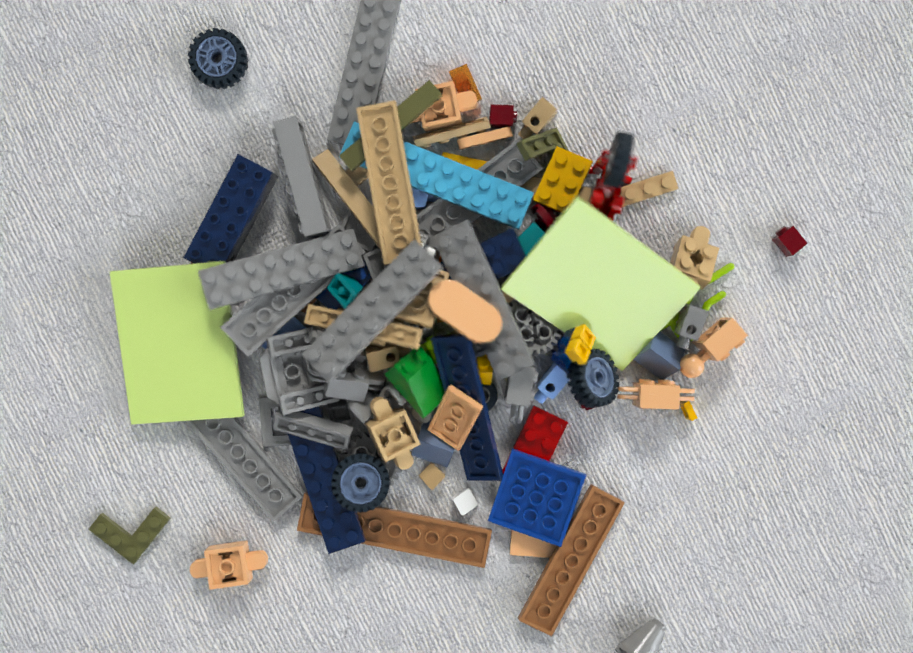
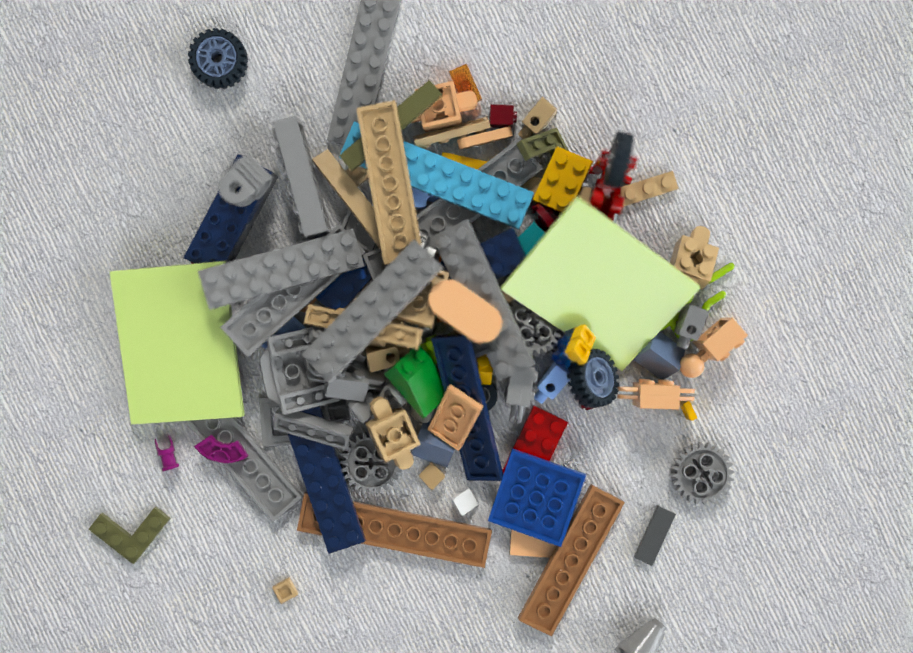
(167, 456): none -> magenta piece
(221, 452): none -> magenta tile
(228, 564): light nougat brick -> none
(251, 177): none -> light grey piece
(285, 590): none -> tan tile
(344, 289): teal slope -> none
(362, 498): wheel -> none
(654, 535): none -> dark grey tile
(688, 483): none -> light grey gear
(789, 240): dark red brick -> none

